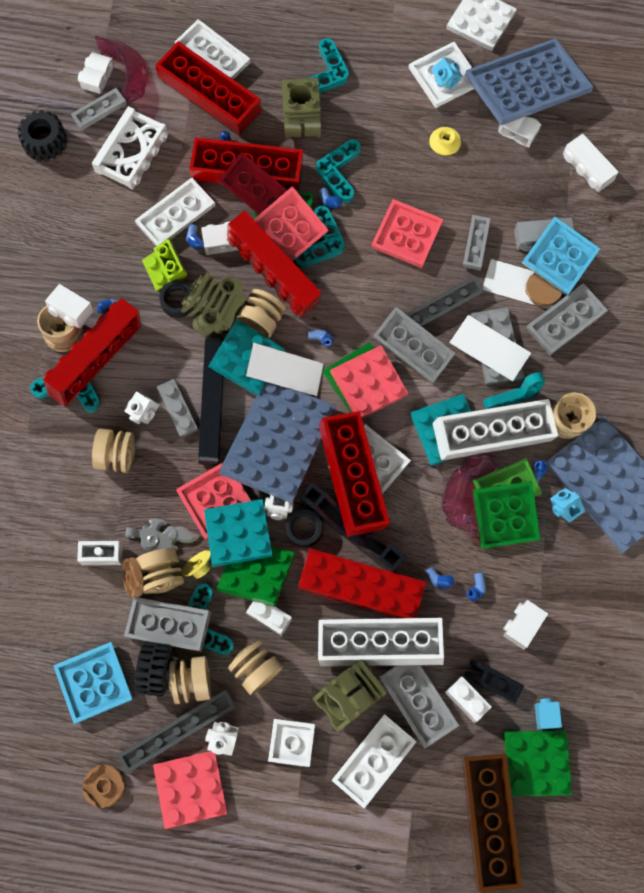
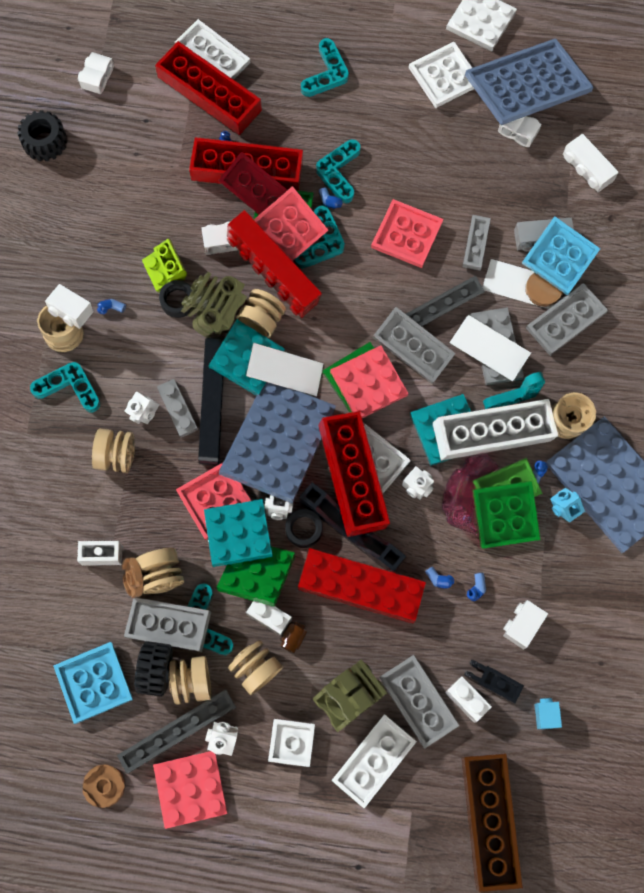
(92, 352): red brick -> none
(98, 109): light grey plate -> none
(118, 135): white fence -> none
(135, 67): clear pink windscreen -> none
(153, 539): light grey piece -> none
(175, 212): white plate -> none
(191, 238): blue arm -> none
(197, 565): light yellow piece -> none
(293, 637): none -> reddish brown brick
(301, 107): olive piece -> none
(322, 335): arm -> none
(381, 642): white brick -> none
(415, 478): none -> white brick
(443, 146): light yellow piece -> none
(447, 73): medium azure brick -> none
(538, 763): green plate -> none

